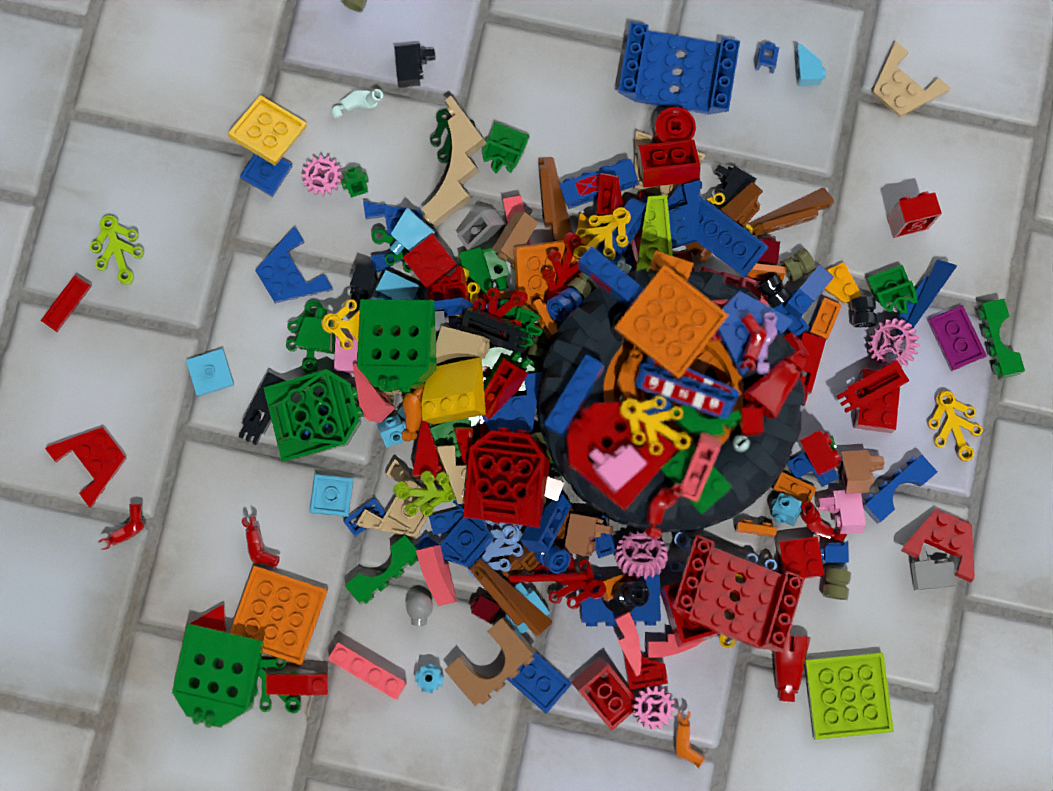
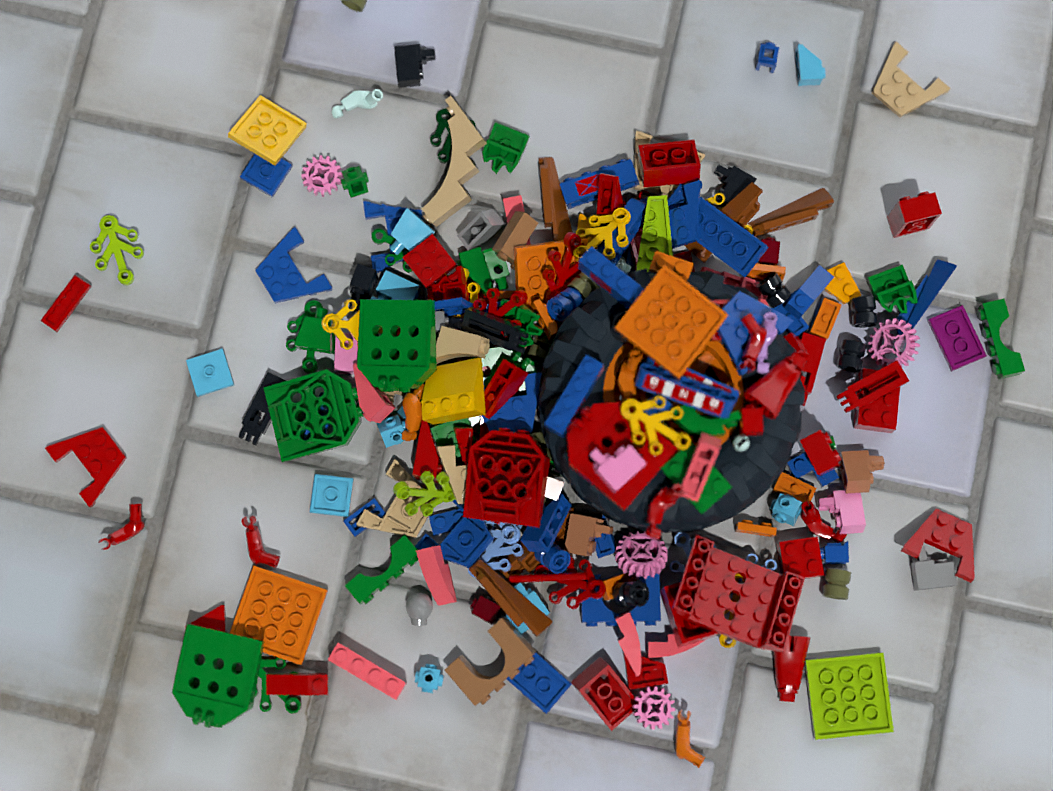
(674, 125): red wheel -> none
(706, 70): blue slope -> none
(799, 264): olive wheel -> none
(851, 355): none -> black wheel
(916, 473): blue arch -> none
(954, 422): yellow plant -> none

